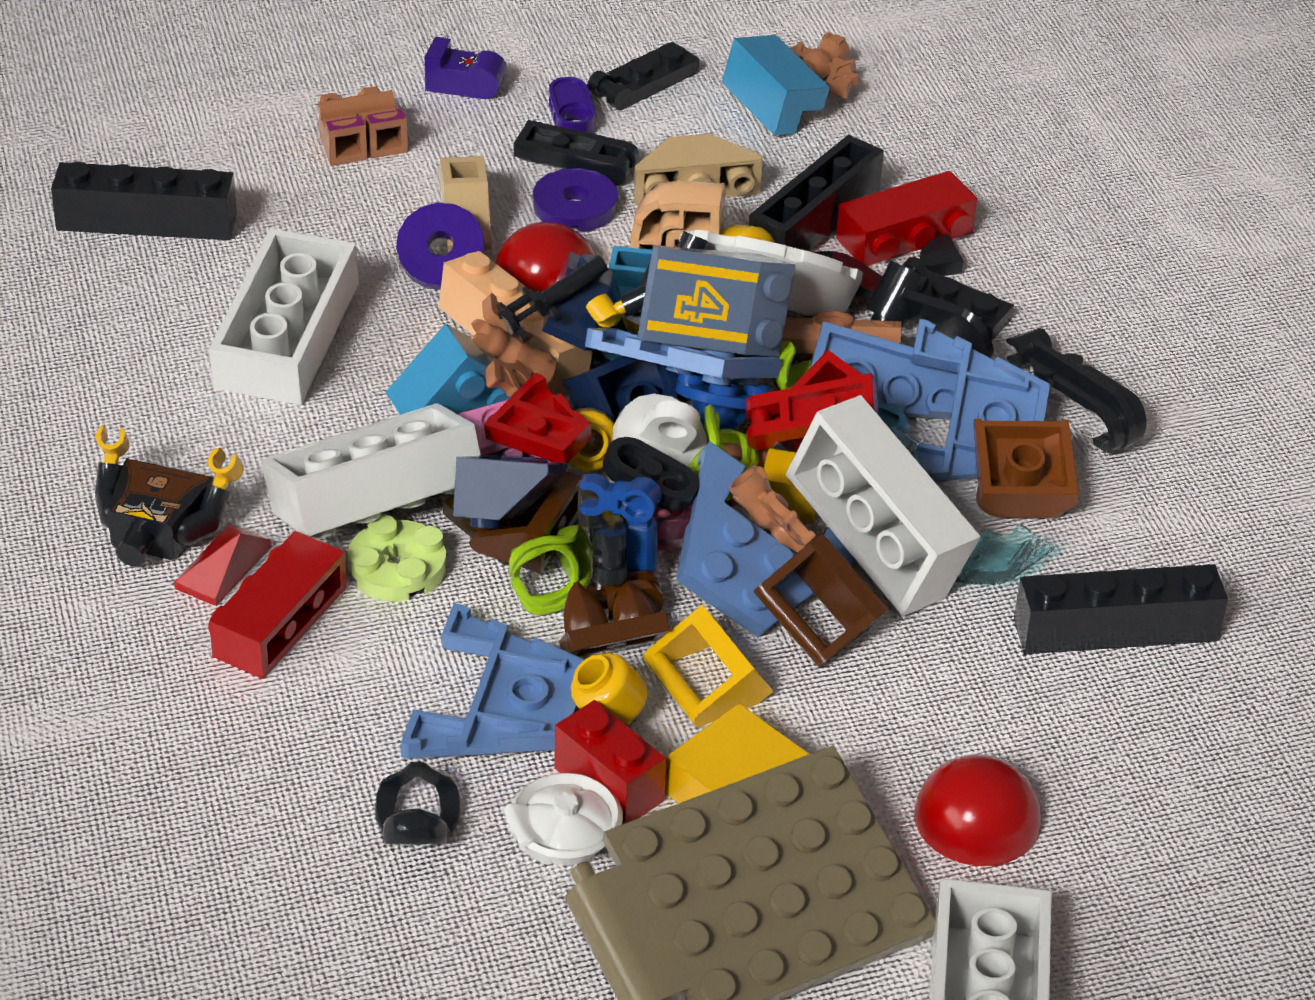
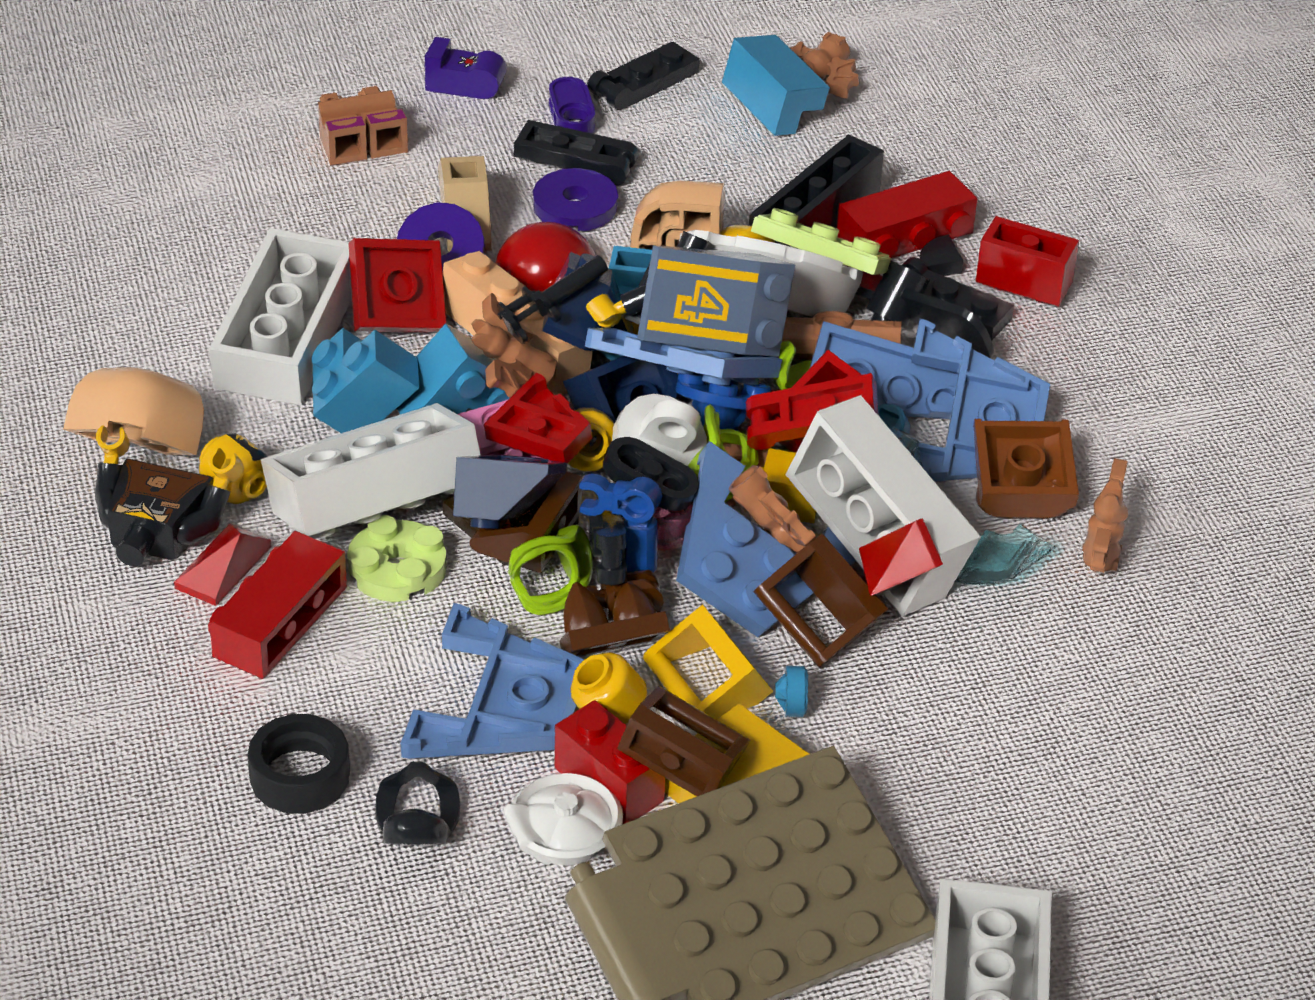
(144, 201): black brick -> none
(145, 403): none -> light nougat brick
(252, 481): none -> yellow head
(305, 792): none -> black tyre
(360, 379): none -> dark azure brick
(397, 285): none -> red plate
(677, 752): none -> reddish brown tile
(702, 160): tan slope -> none
(792, 691): none -> dark azure tile
(822, 240): none -> yellowish green tile
(899, 557): none -> red slope
(978, 811): red piece -> none
(1027, 261): none -> red brick
(1086, 385): black piece -> none
(1107, 525): none -> nougat animal
(1120, 609): black brick -> none

